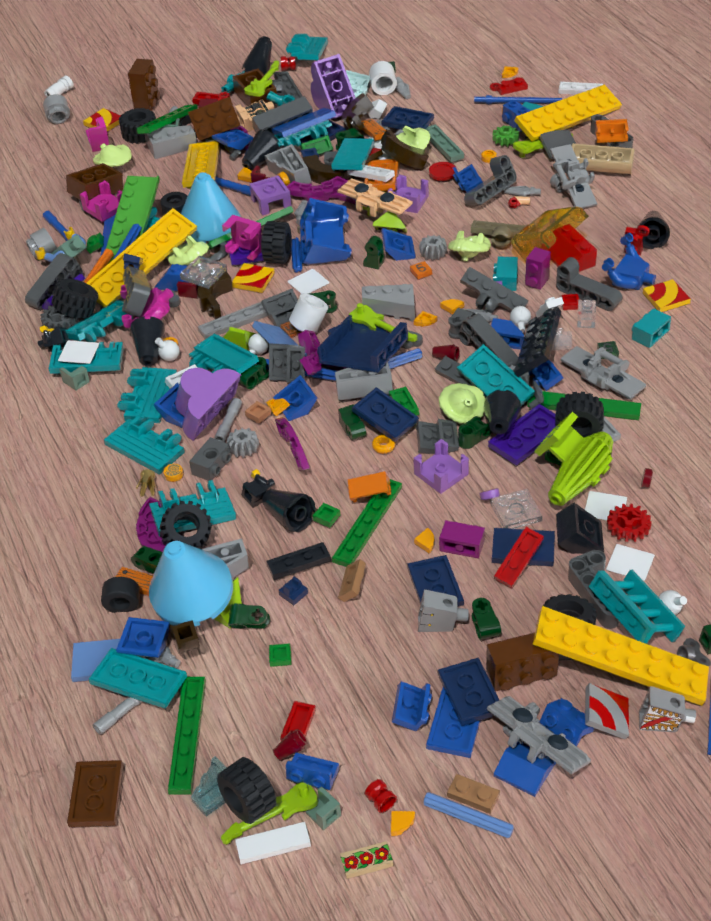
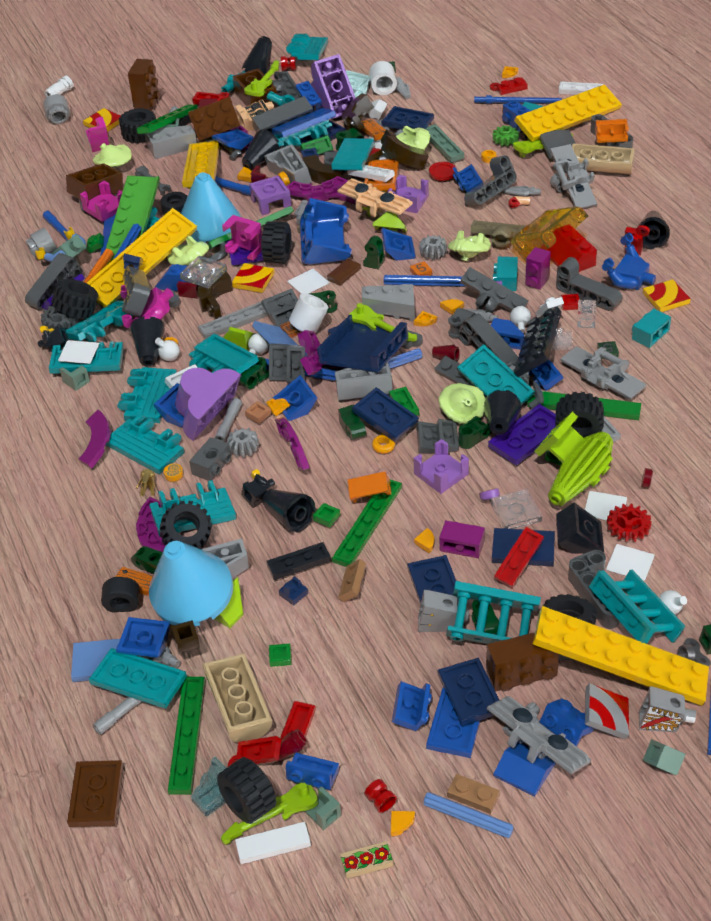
(99, 437): none -> magenta tile
(143, 171): none -> dark grey piece
(238, 698): none -> tan brick
(244, 616): dark green piece -> none
(258, 750): none -> red hinge
(296, 255): blue axle -> none
(305, 89): none -> blue bracket
(344, 272): none -> reddish brown tile
(423, 280): none -> blue axle
(486, 596): none -> teal fence
(664, 757): none -> sand green panel

